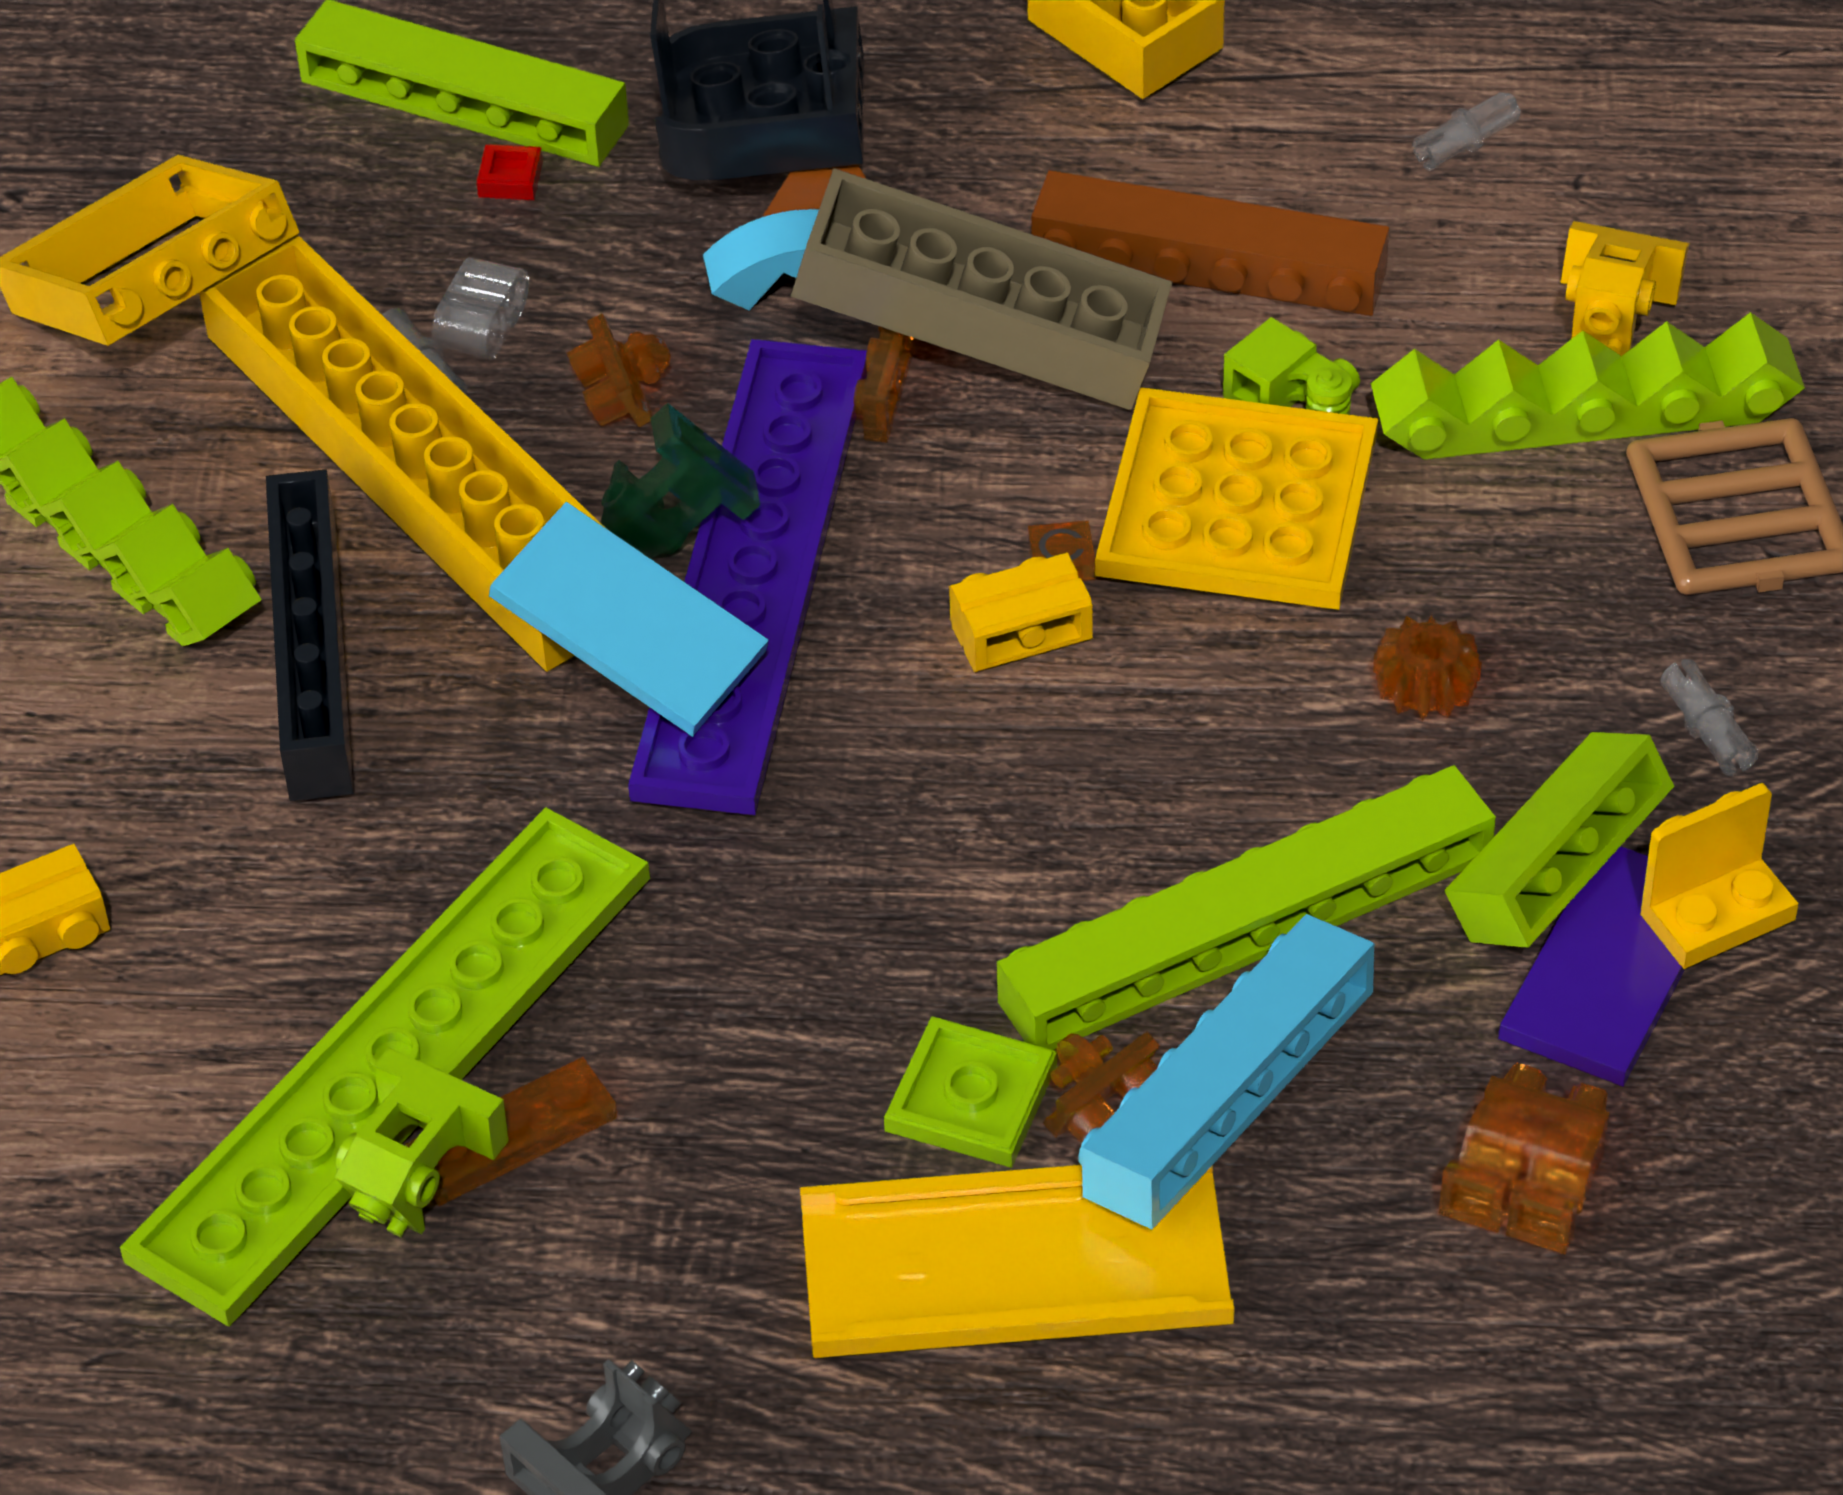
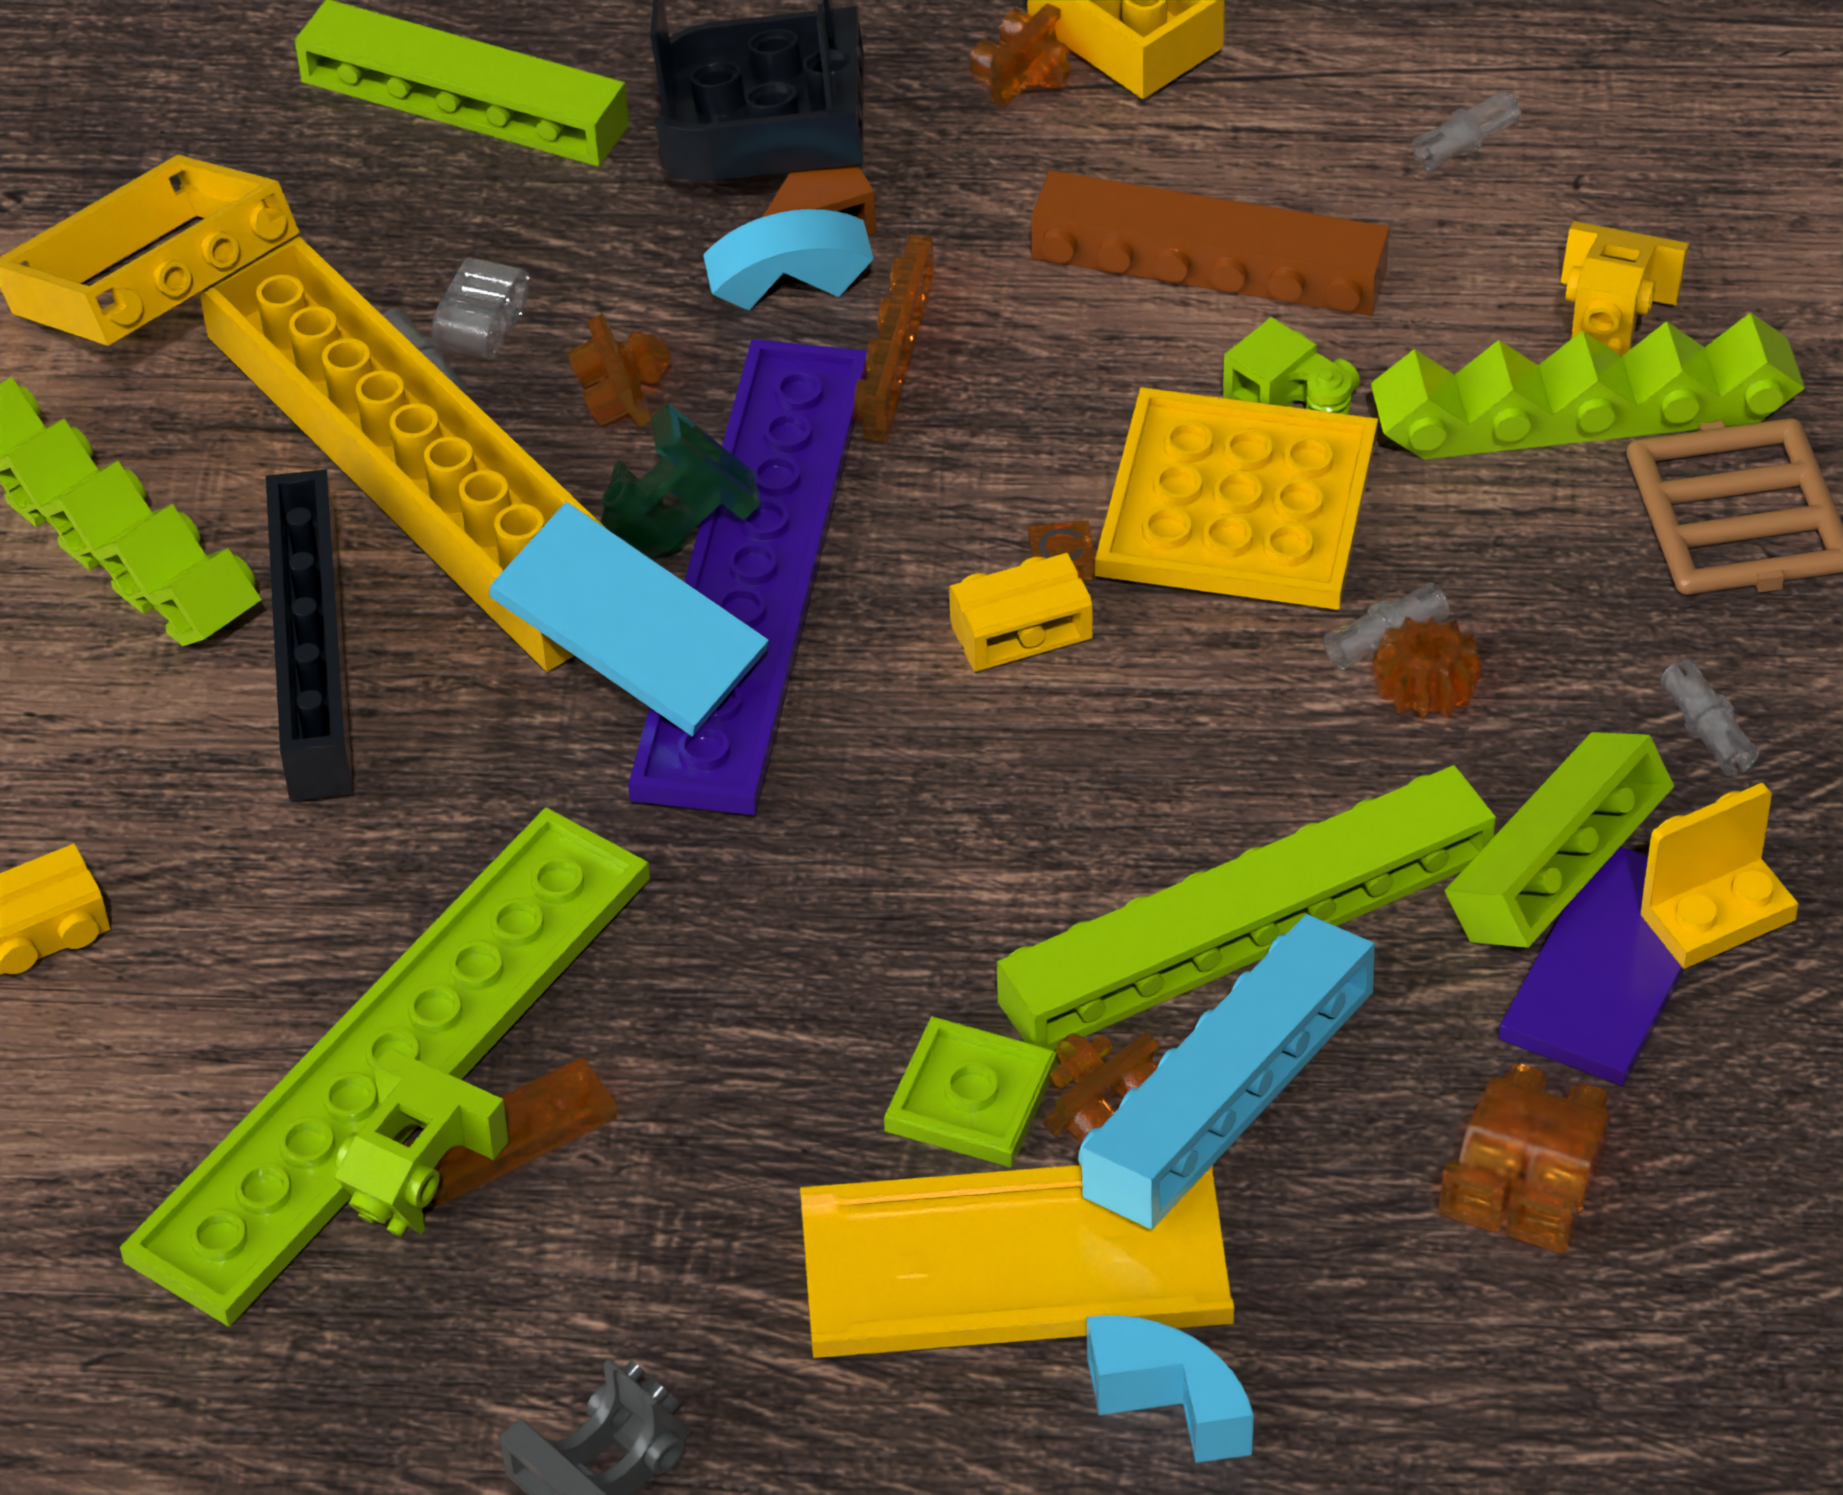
(509, 172): red tile -> none
(982, 289): dark tan brick -> none
(1028, 56): none -> clear orange hips
(1155, 1365): none -> medium azure brick
(1364, 635): none -> clear pin

